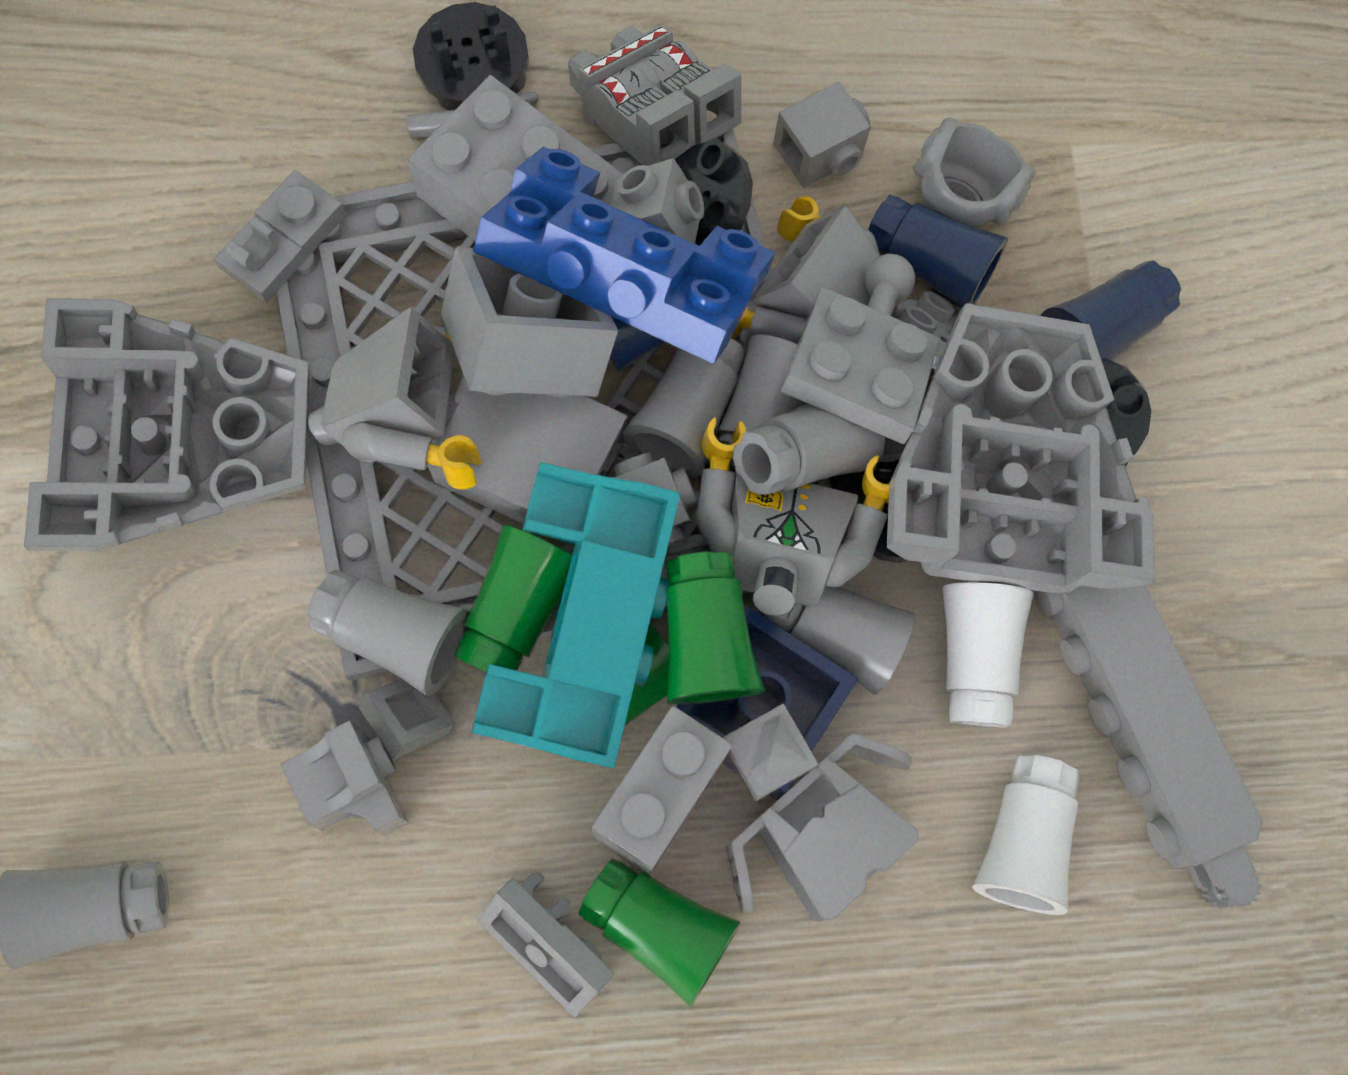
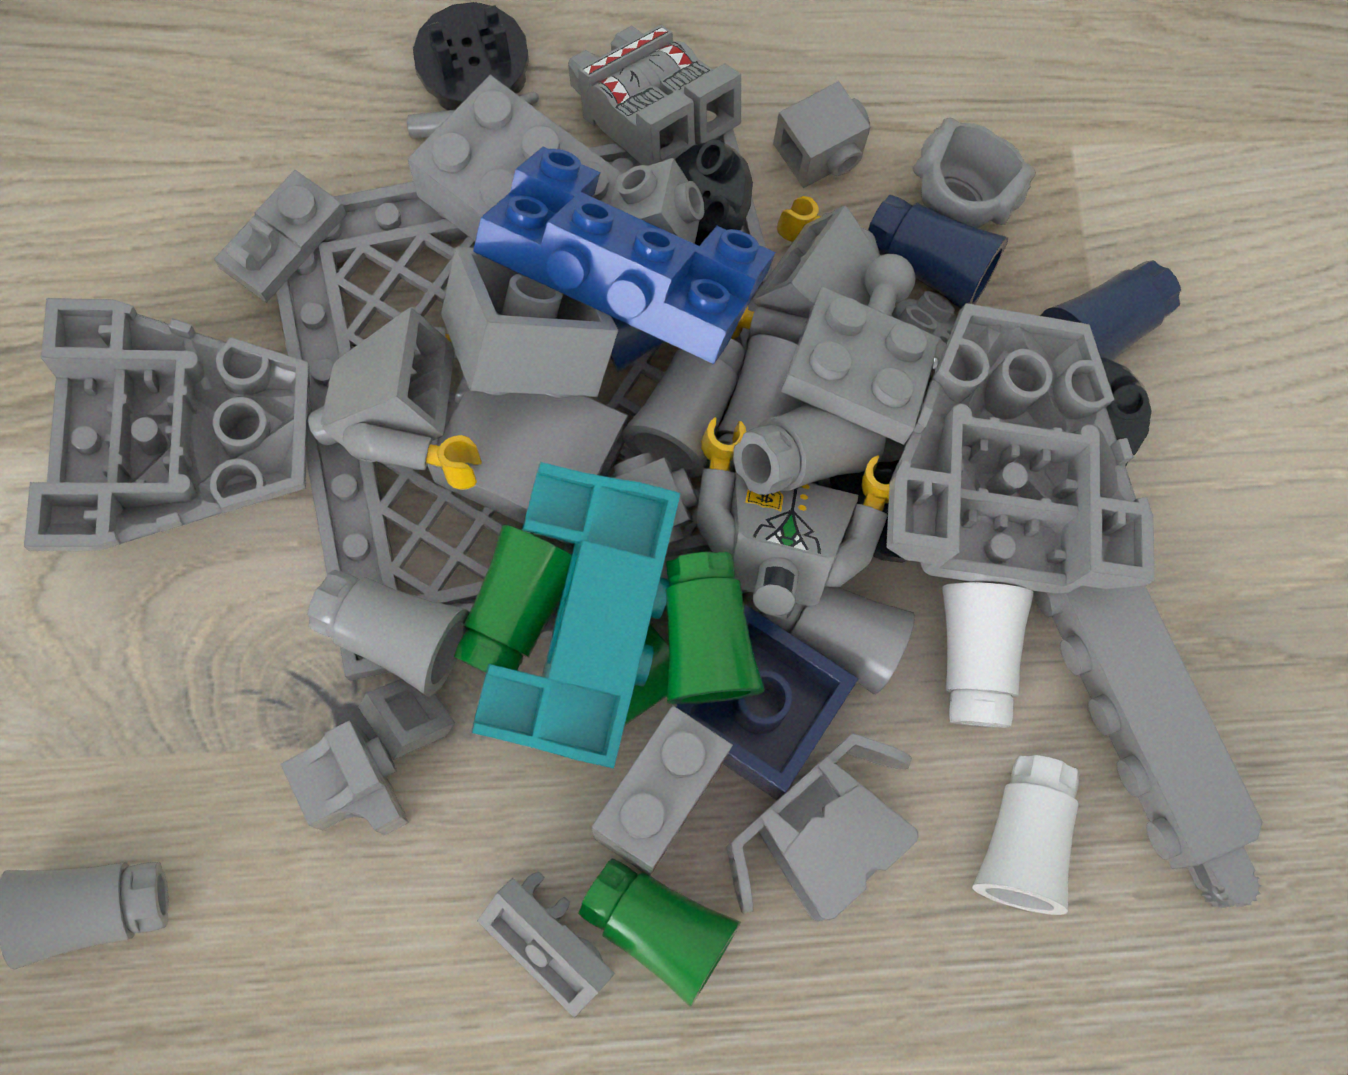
(770, 752): light grey tile -> none

